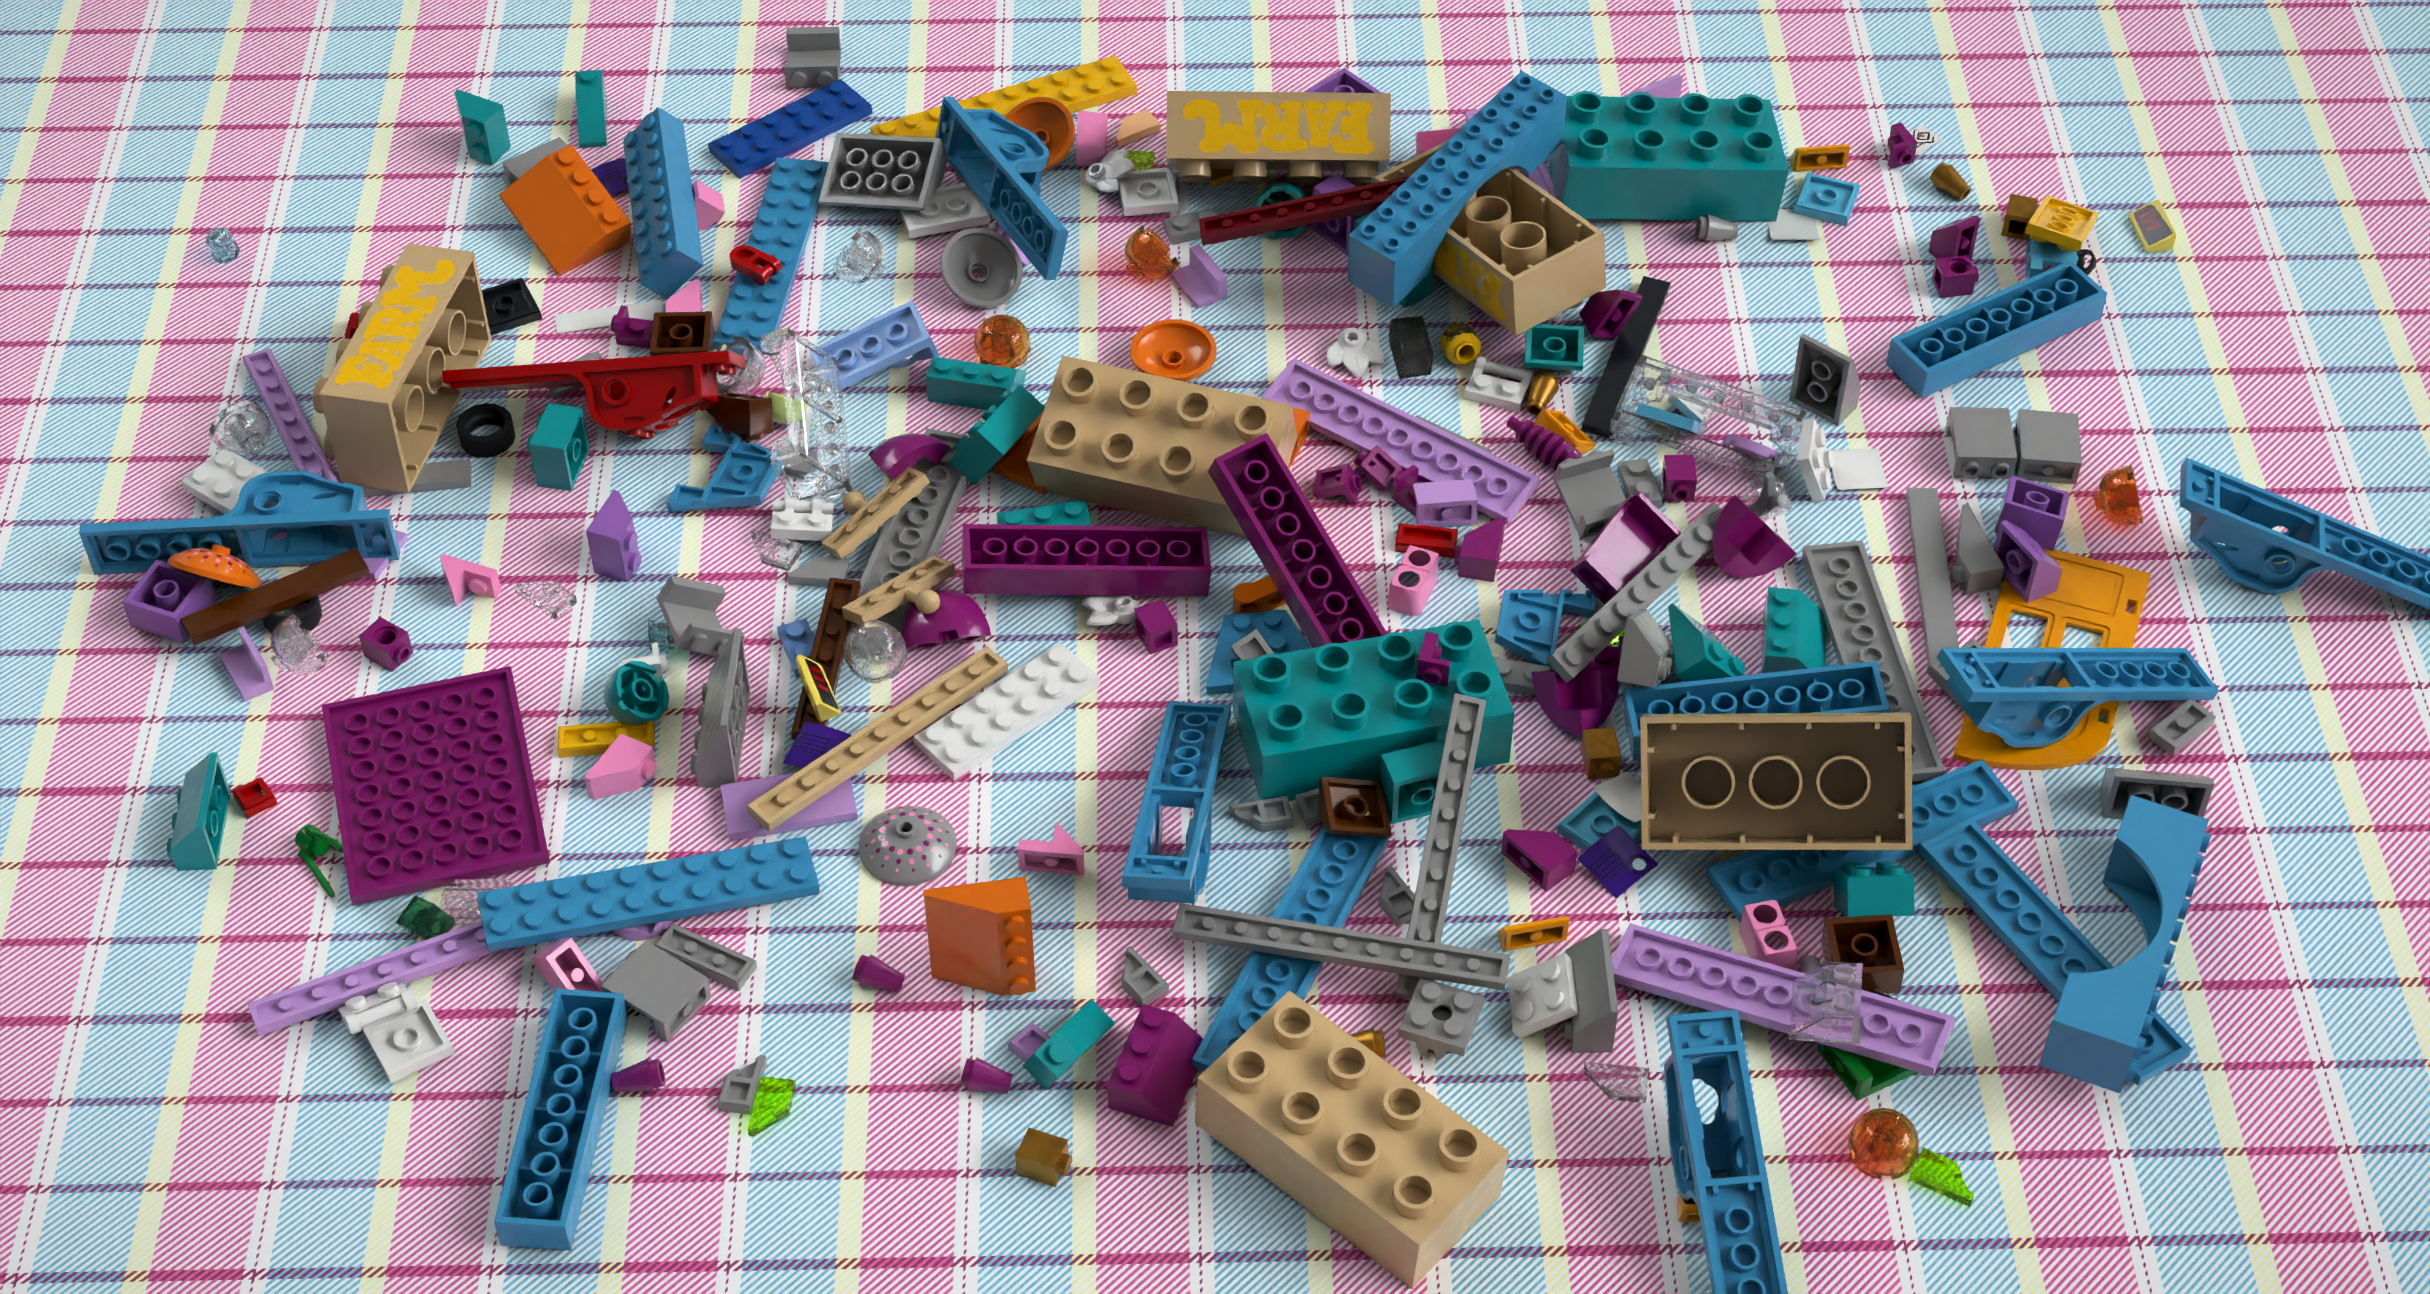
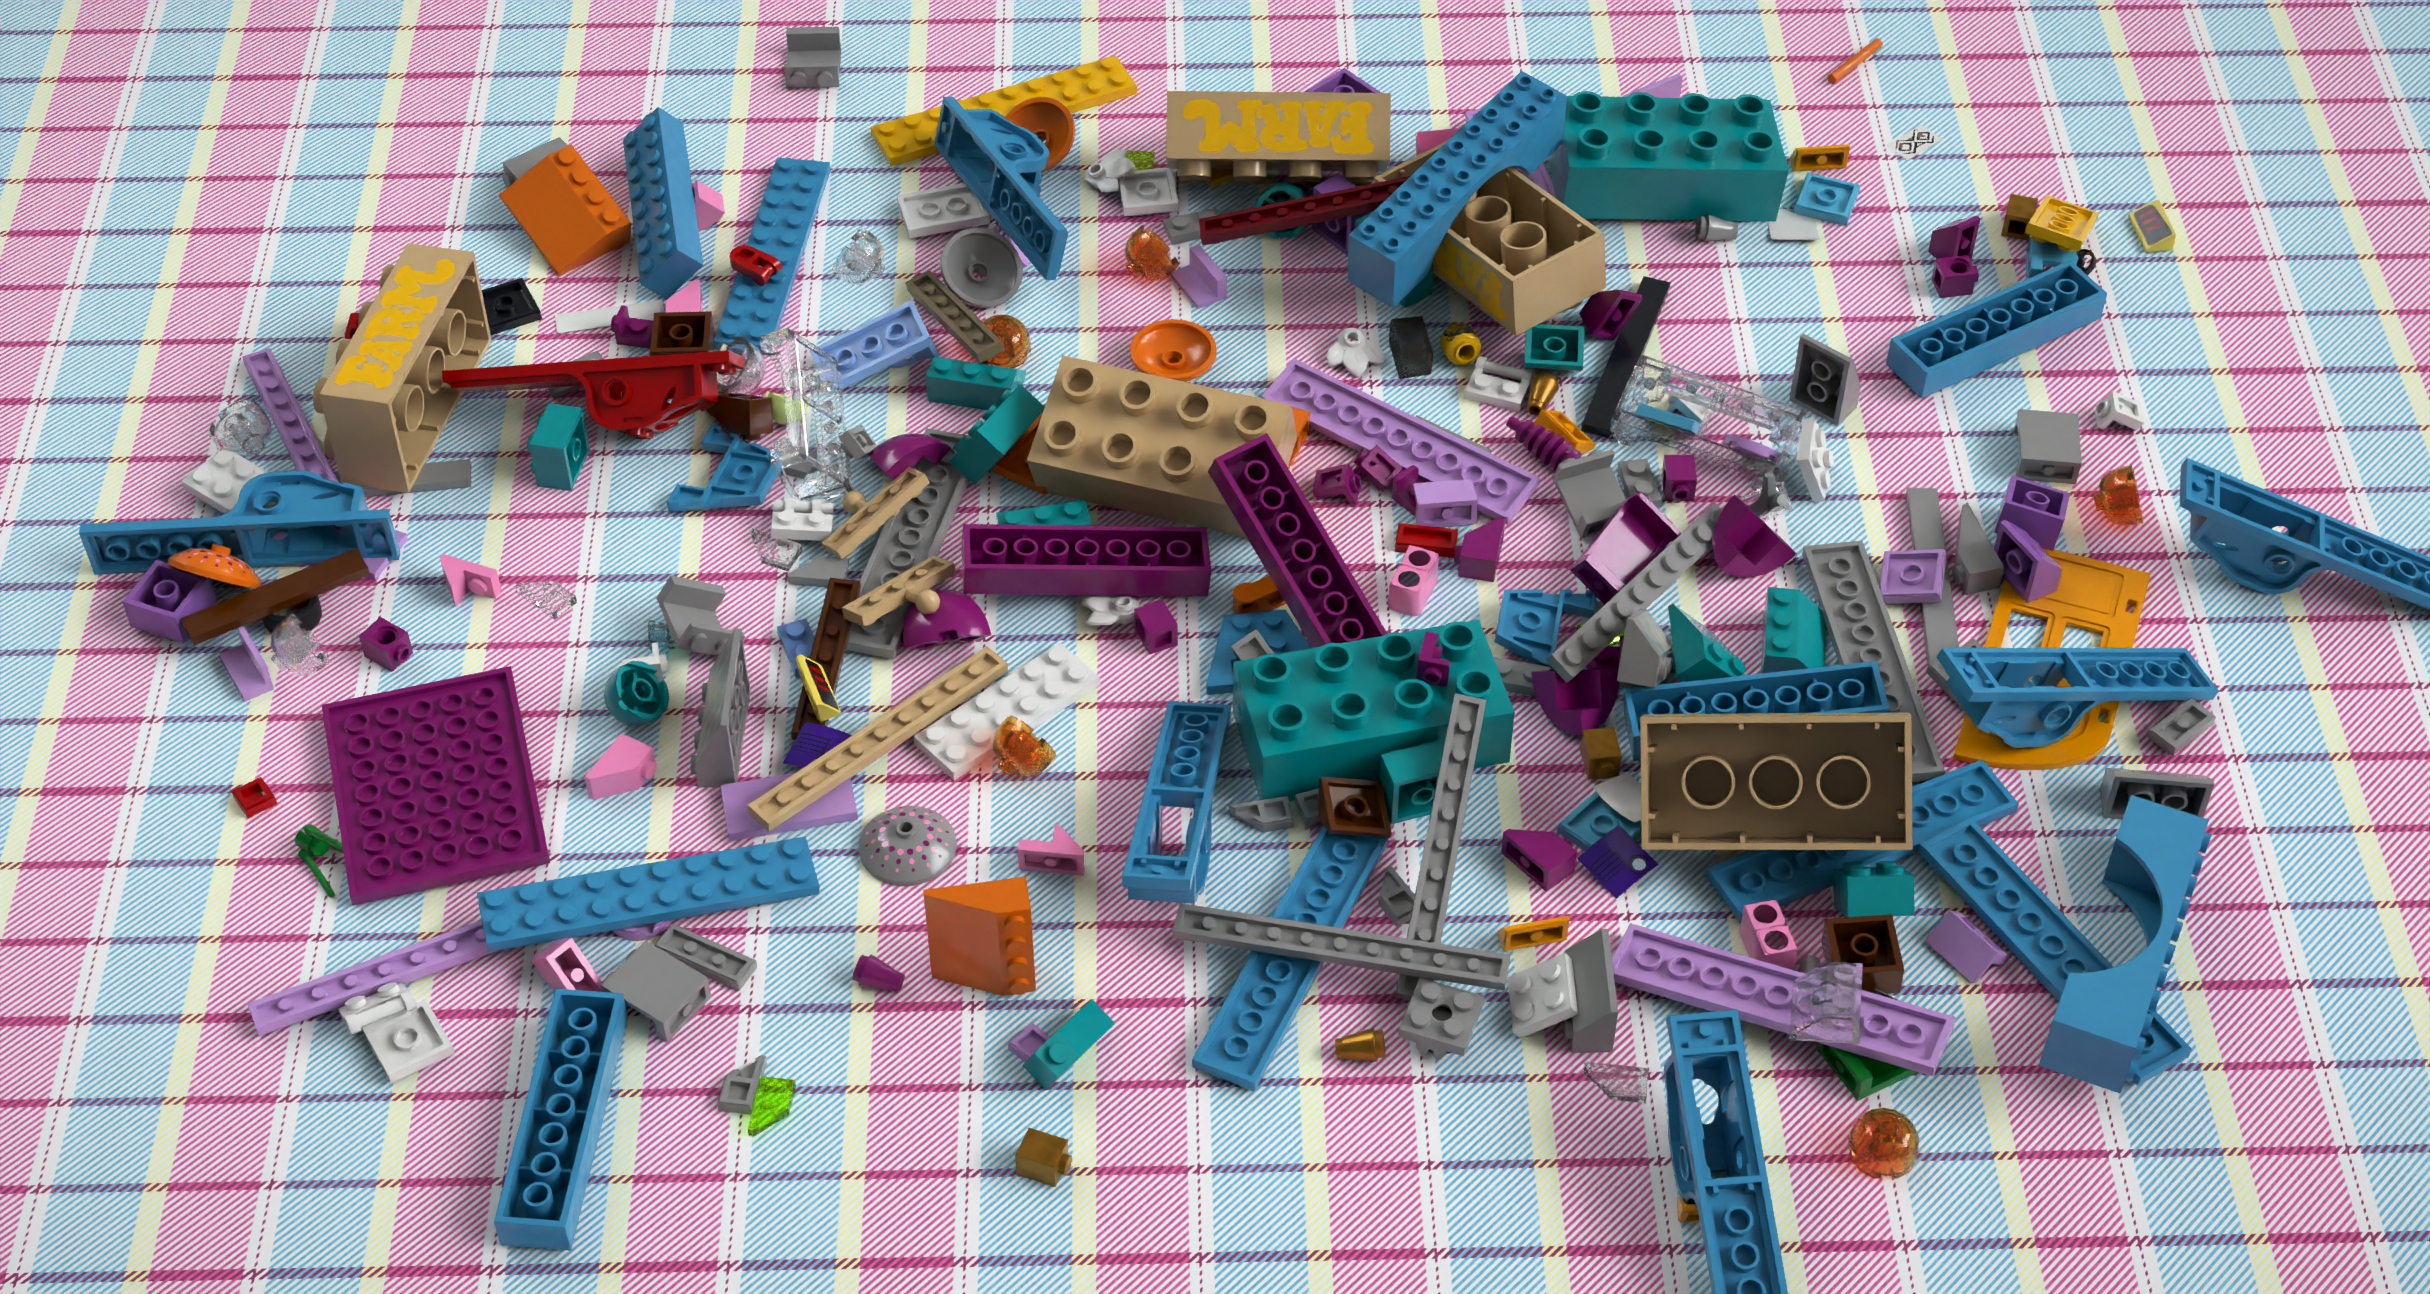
(200, 816): teal slope -> none
(222, 252): clear light blue wheel -> none
(425, 919): clear green bracket -> none
(461, 900): clear plate -> none
(482, 127): teal slope -> none
(485, 415): black tyre -> none
(591, 108): teal slope -> none
(598, 737): yellow tile -> none
(612, 176): dark purple sticker -> none
(613, 540): medium lavender slope -> none
(642, 1076): magenta cone -> none
(790, 128): blue plate -> none
(857, 443): none -> light grey plate
(875, 651): clear cylinder -> none
(883, 171): light grey slope -> none
(955, 317): none -> dark tan plate
(983, 1076): magenta cone -> none
(1020, 749): none -> clear orange cylinder
(1091, 138): bright pink piece -> none
(1137, 127): light nougat tile -> none
(1141, 979): light grey tile -> none
(1154, 1067): magenta slope -> none
(1350, 1138): tan brick -> none
(1855, 60): none -> orange bar
(1858, 469): white sticker -> none
(1901, 146): magenta bracket -> none
(1913, 576): none -> lavender tile
(1941, 1176): clear neon green tile -> none
(1950, 181): pearl gold cone -> none
(1965, 946): none -> lavender panel
(1982, 442): light grey panel -> none
(2120, 409): none -> white bracket

